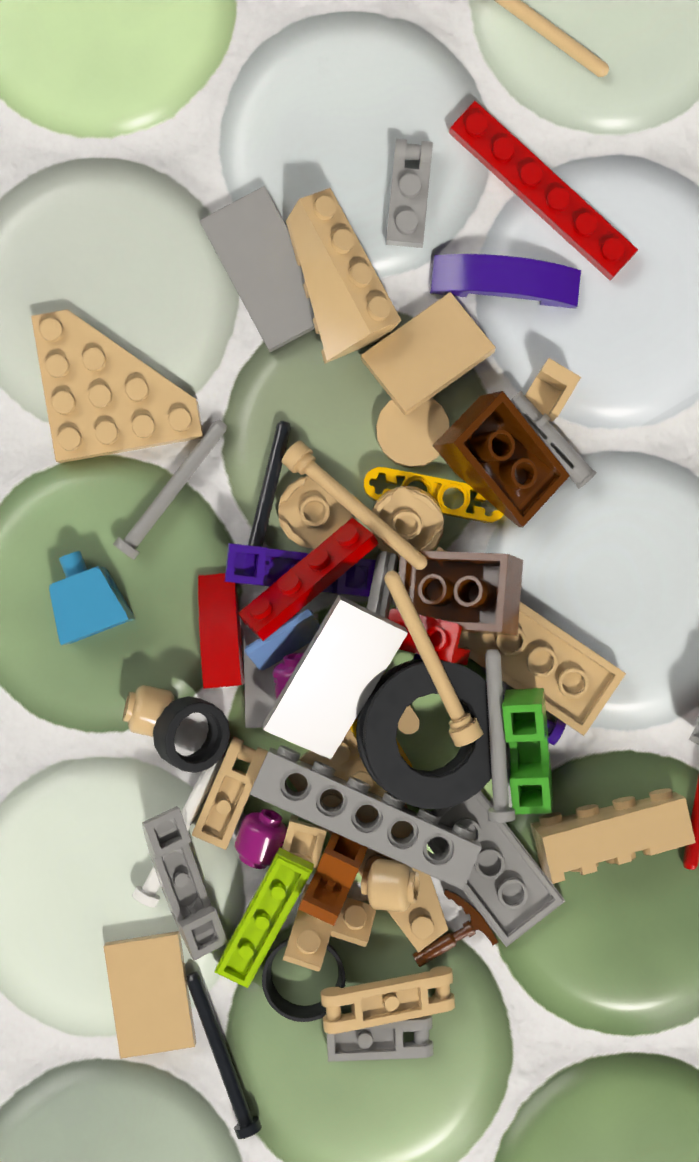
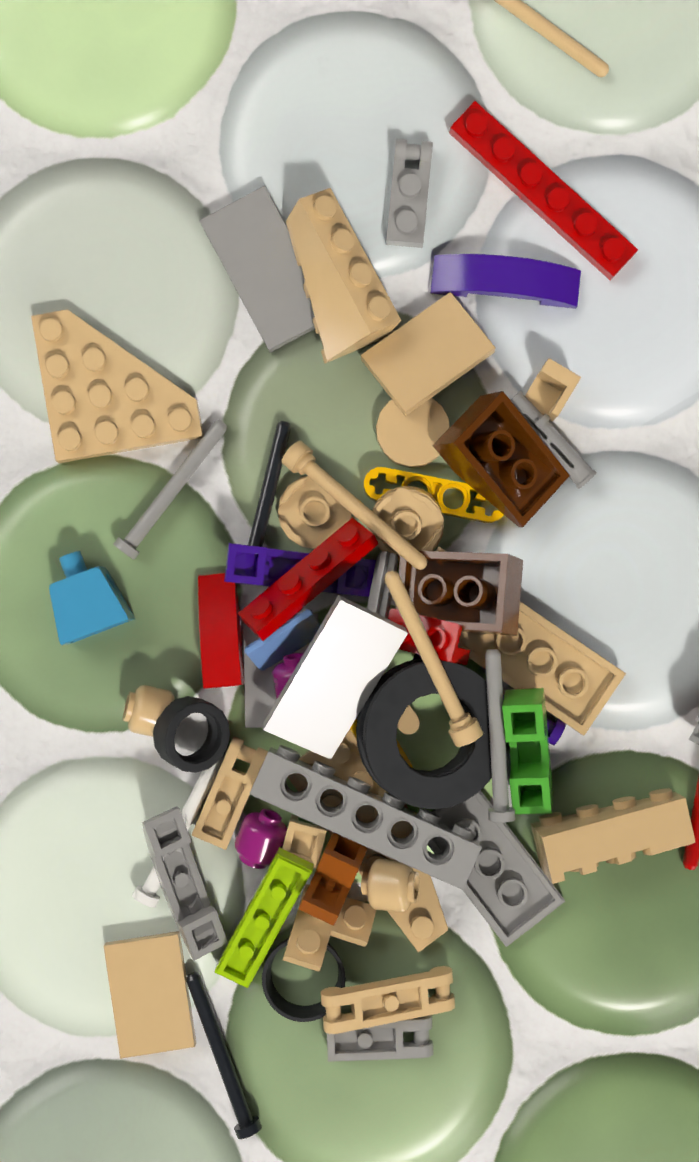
(450, 940): reddish brown piece -> none

